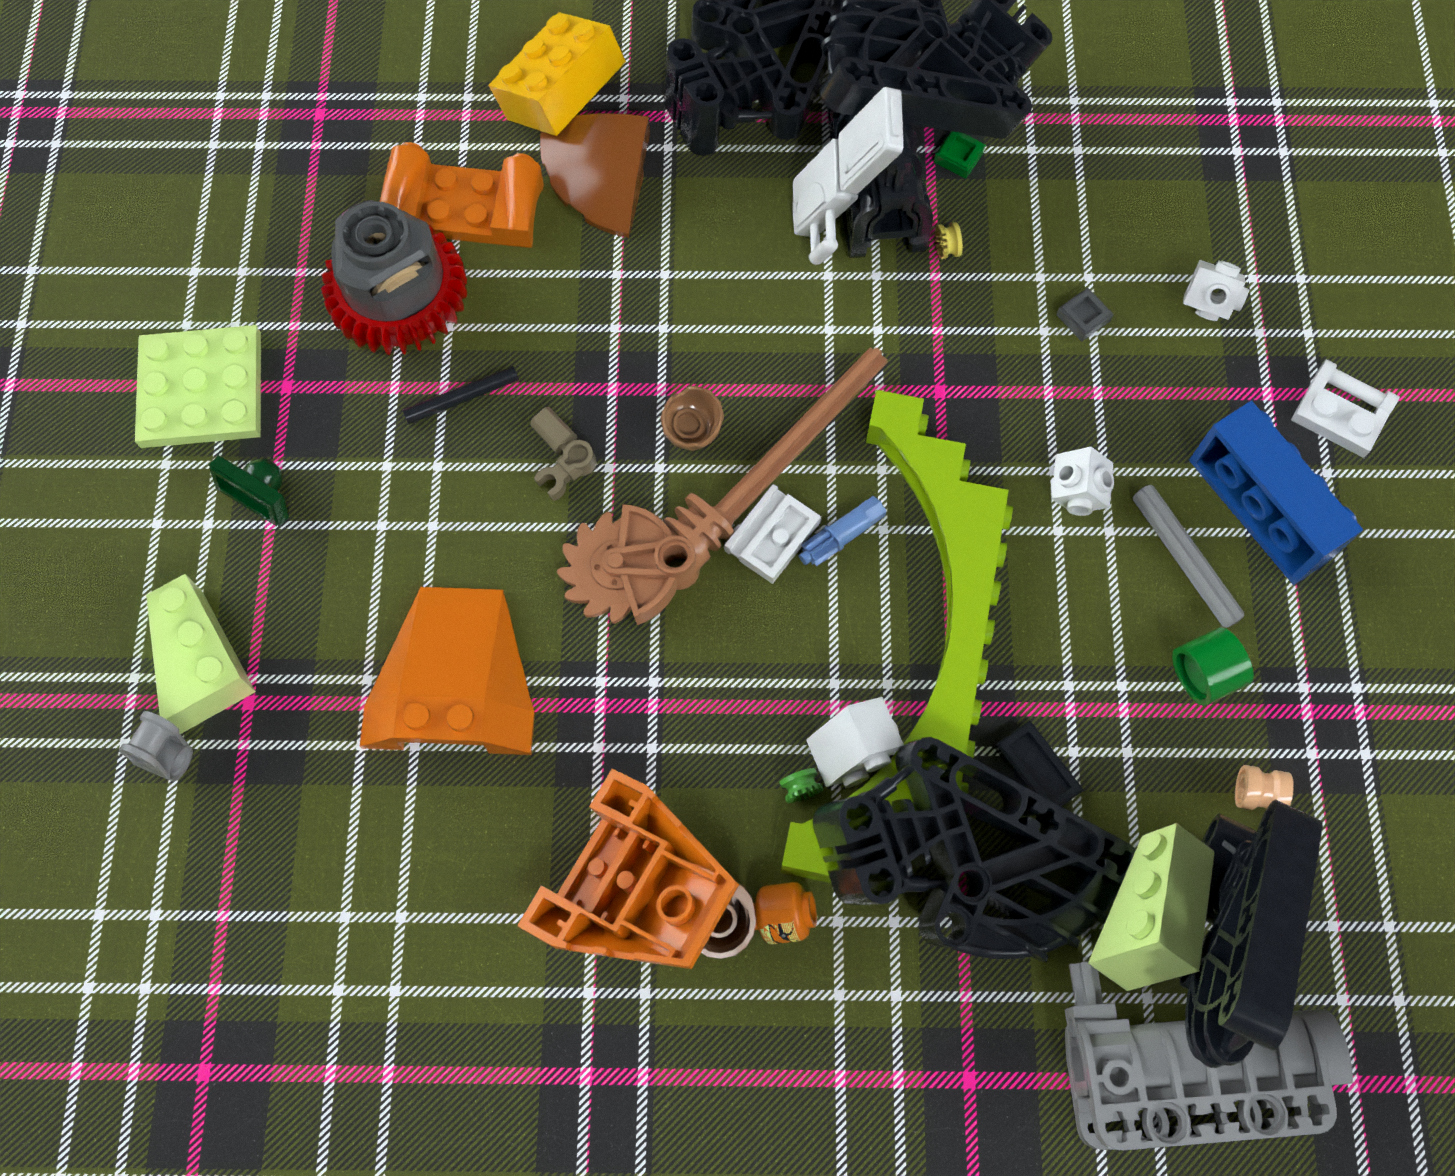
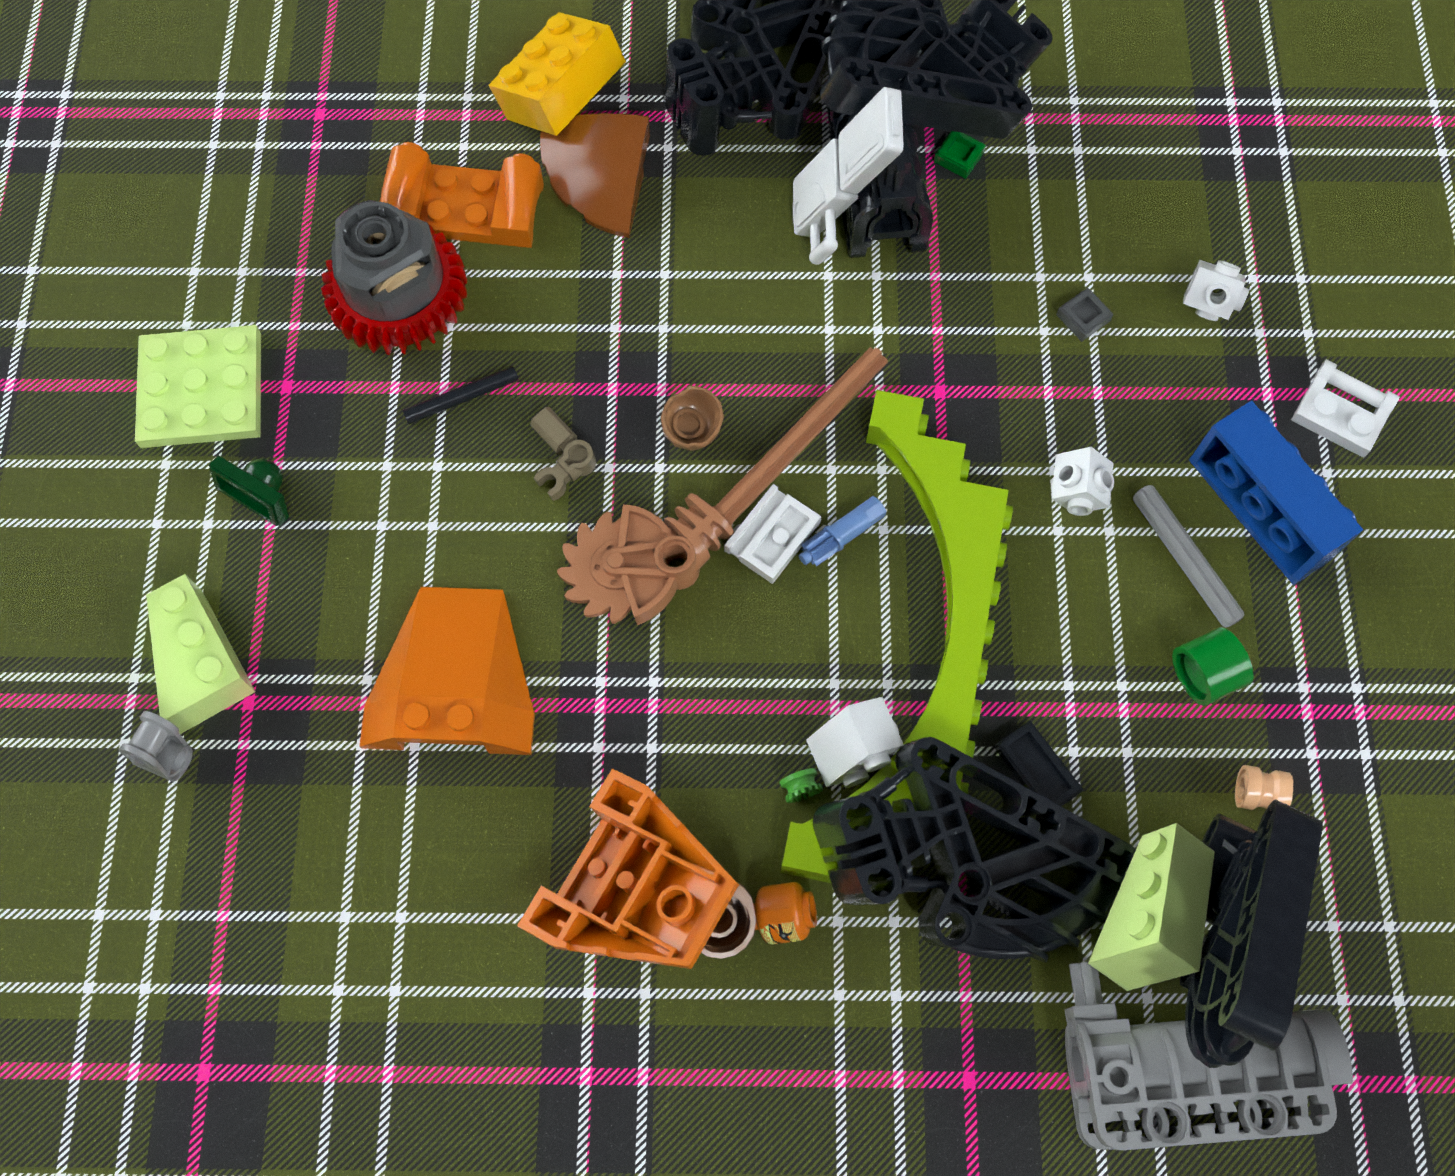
(949, 240): light yellow bush -> none

